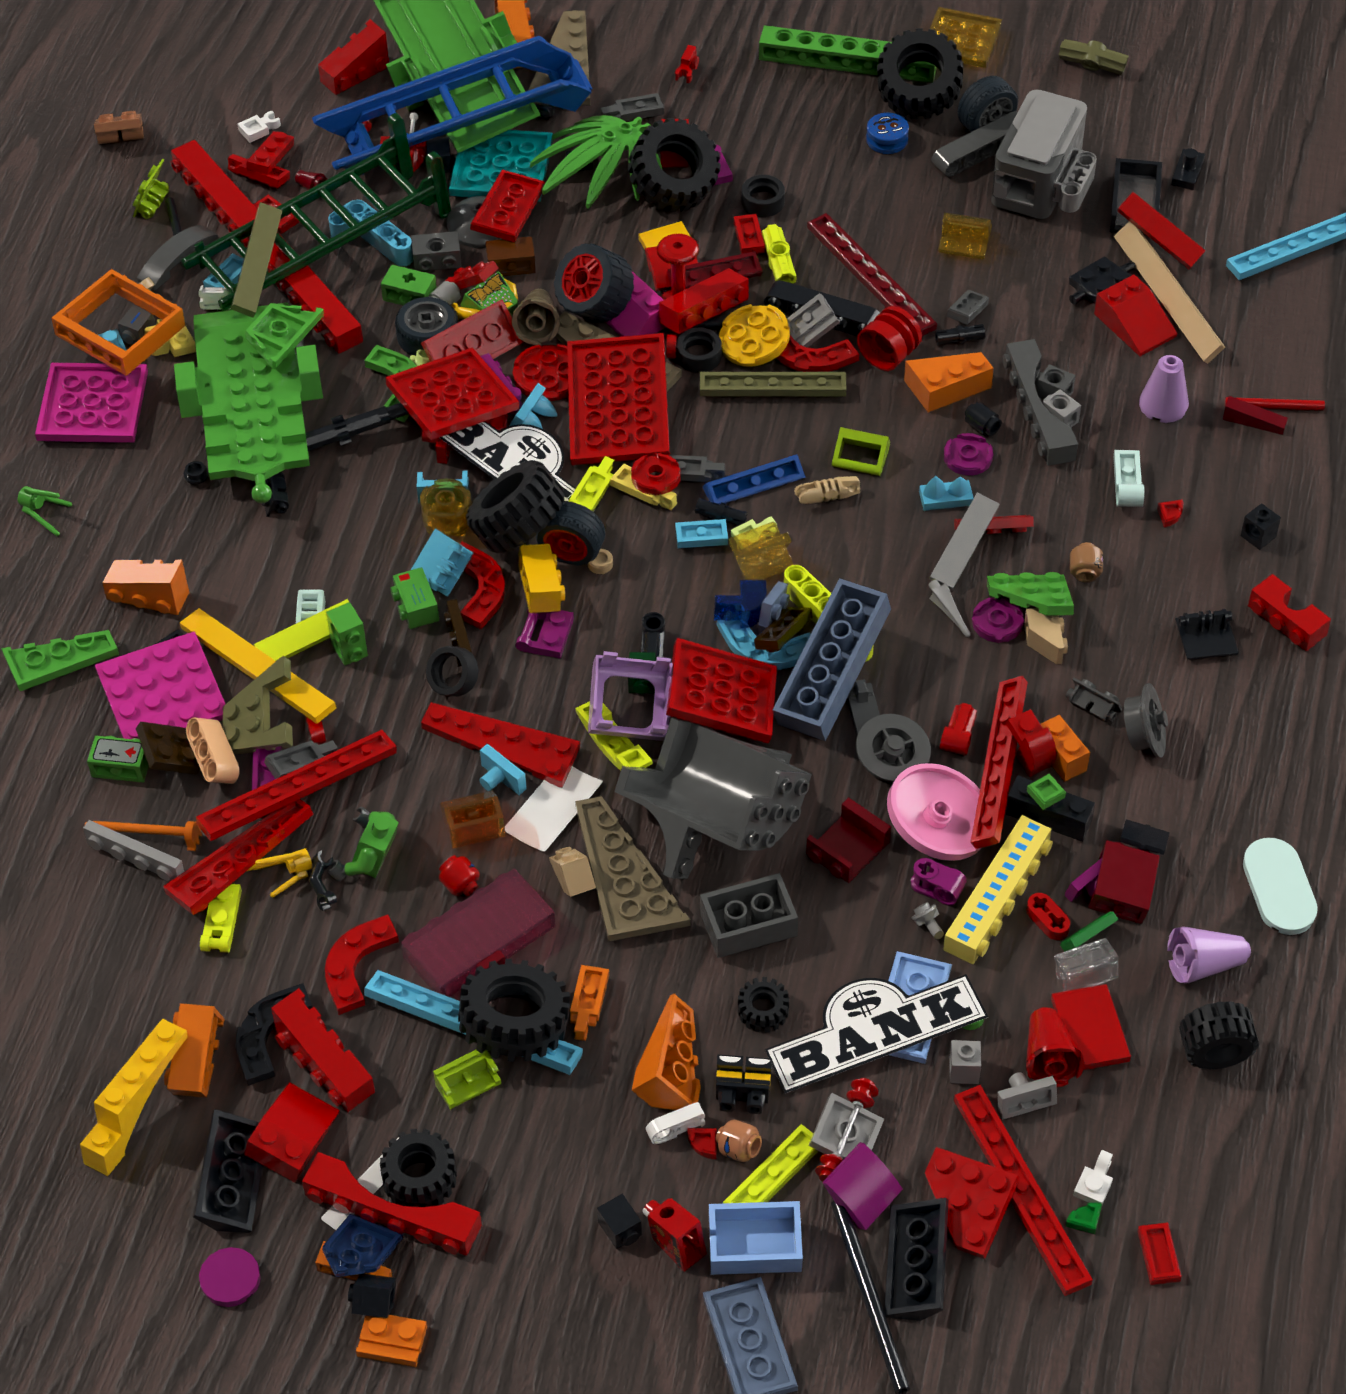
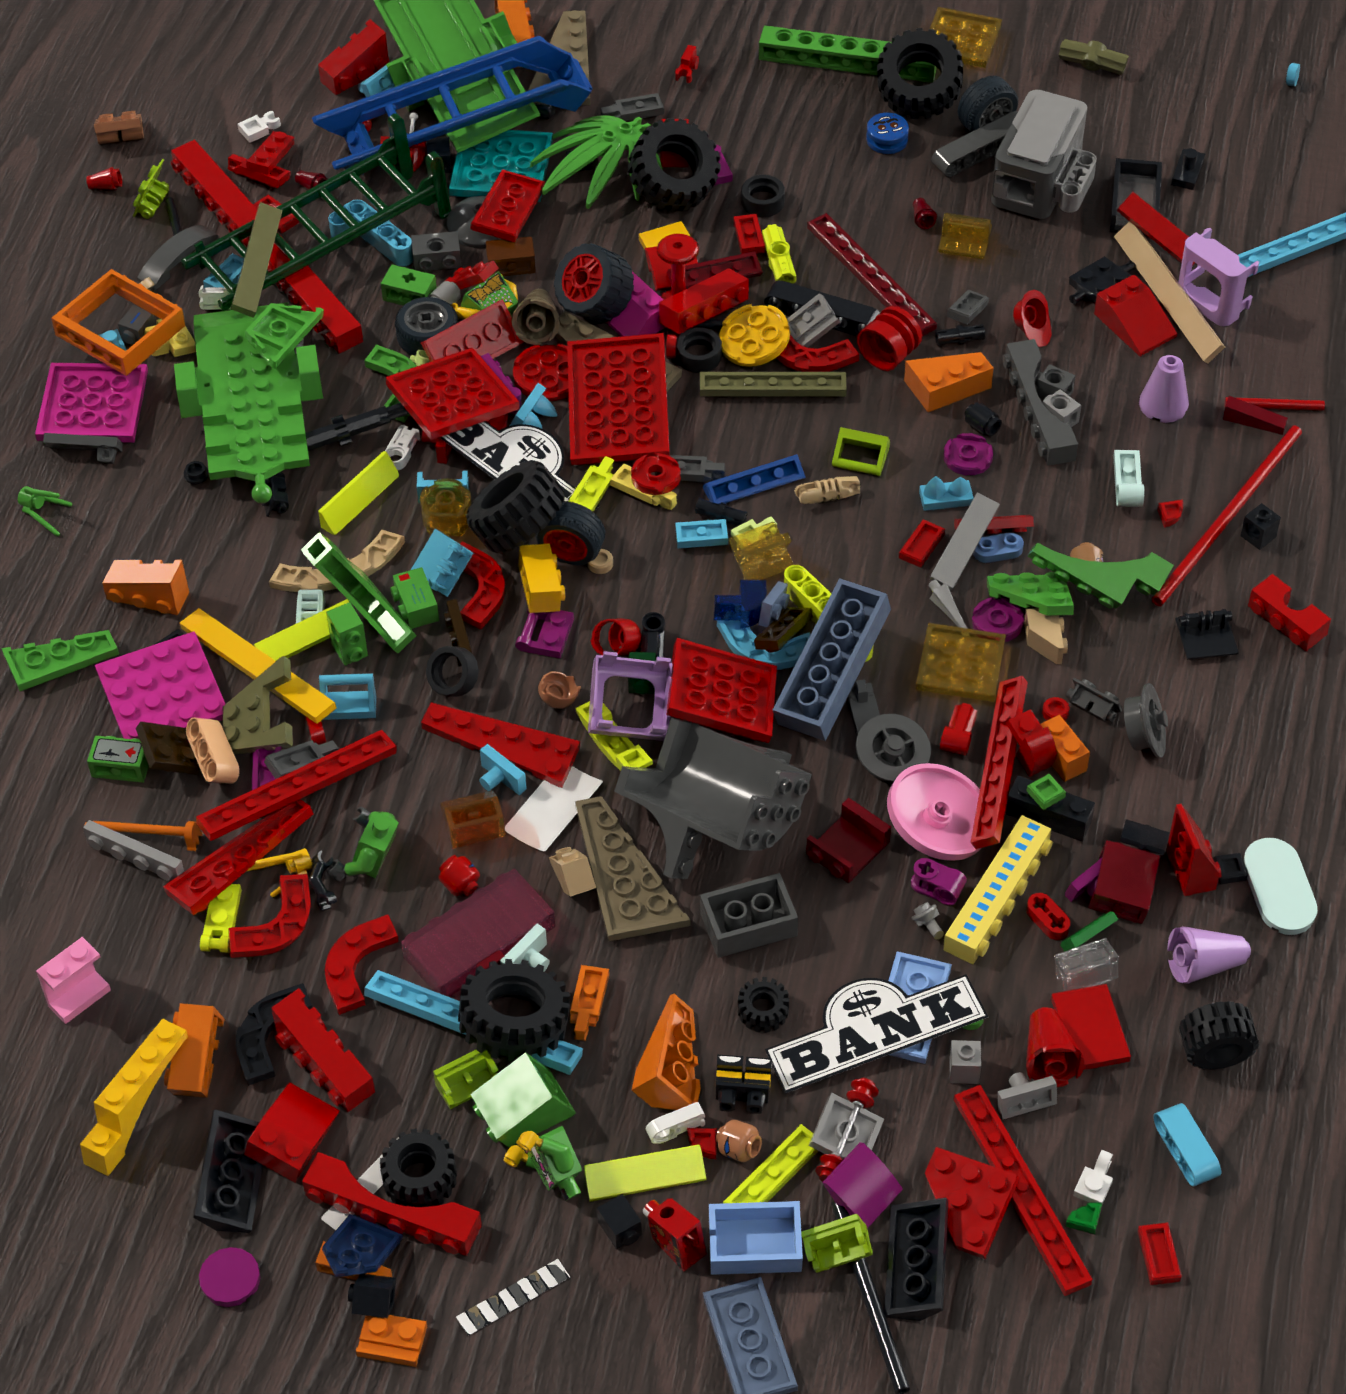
(71, 980): none -> bright pink panel
(105, 446): none -> dark grey hinge
(106, 179): none -> red cone
(280, 931): none -> red plate
(352, 703): none -> medium azure tile
(358, 494): none -> neon yellow slope
(359, 591): none -> bright green arch
(371, 559): none -> tan tile
(376, 83): none -> medium azure tile
(402, 445): none -> white piece
(512, 1297): none -> sticker
(521, 1100): none -> slope
(529, 948): none -> light aqua tile
(551, 1157): none -> bright green torso
(558, 690): none -> nougat hair
(621, 632): none -> red helmet
(644, 1172): none -> neon yellow slope
(837, 1243): none -> lime hinge
(921, 543): none -> red tile
(924, 215): none -> dark red cone
(961, 662): none -> clear yellow plate
(999, 547): none -> medium blue plate
(1033, 318): none -> red piece
(1054, 707): none -> red tile
(1105, 579): none -> bright green arch
(1187, 1144): none -> medium azure beam
(1191, 855): none -> red slope
(1225, 266): none -> lavender piece
(1226, 516): none -> red piece
(1231, 868): none -> black tile
(1293, 74): none -> medium azure tile

